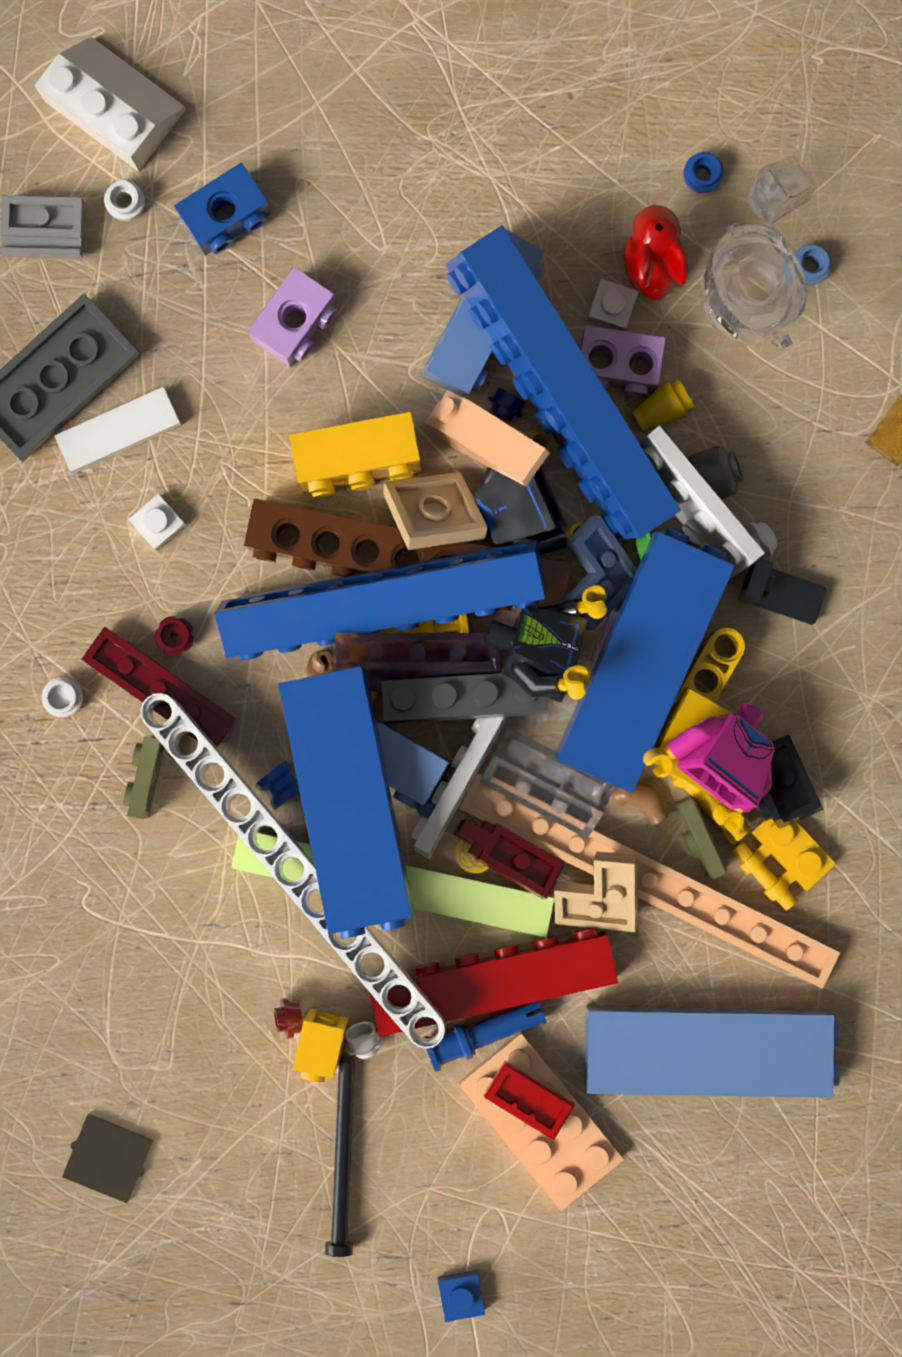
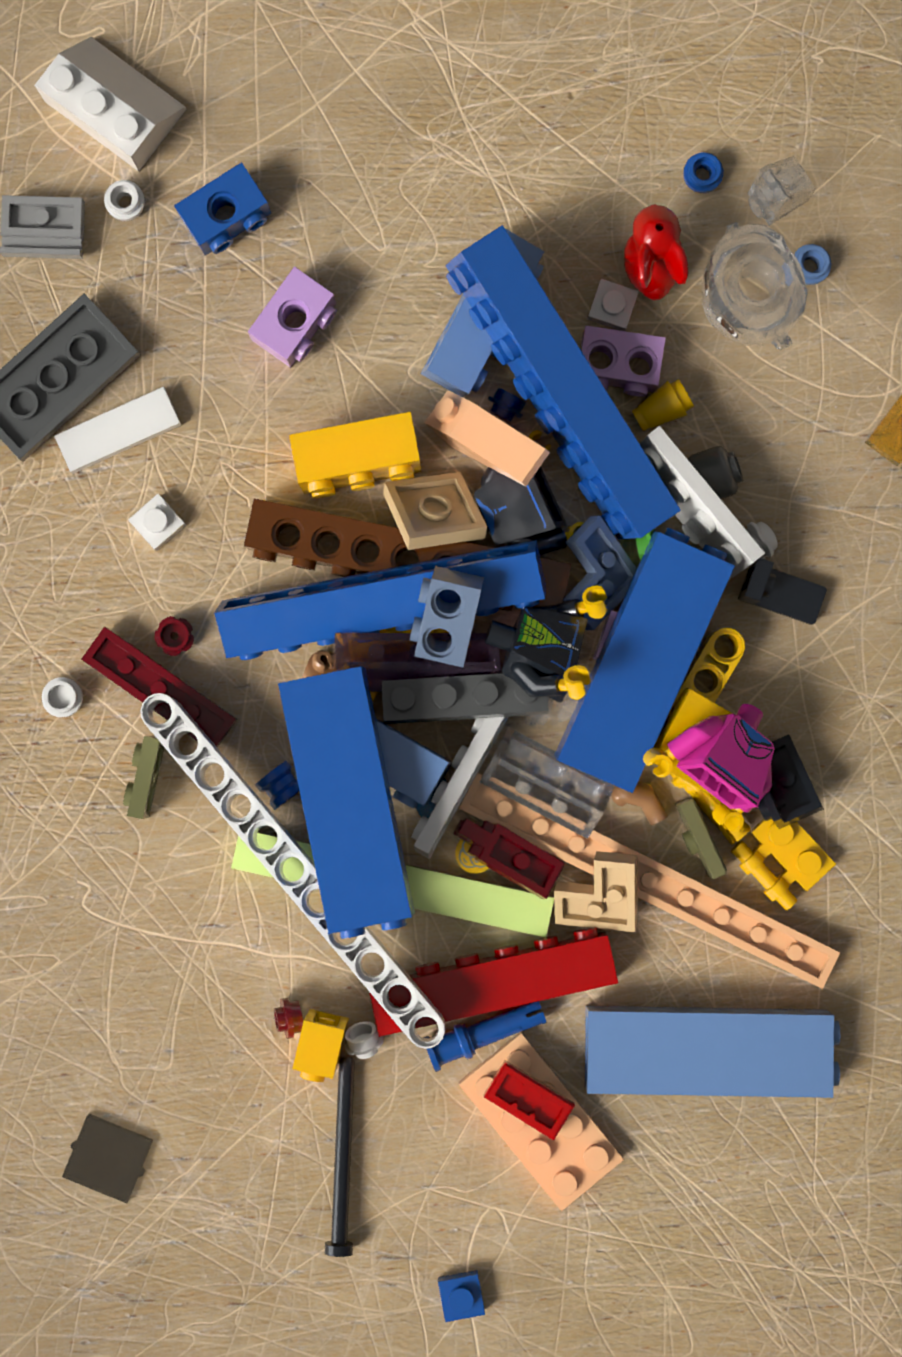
(453, 617): none -> sand blue brick

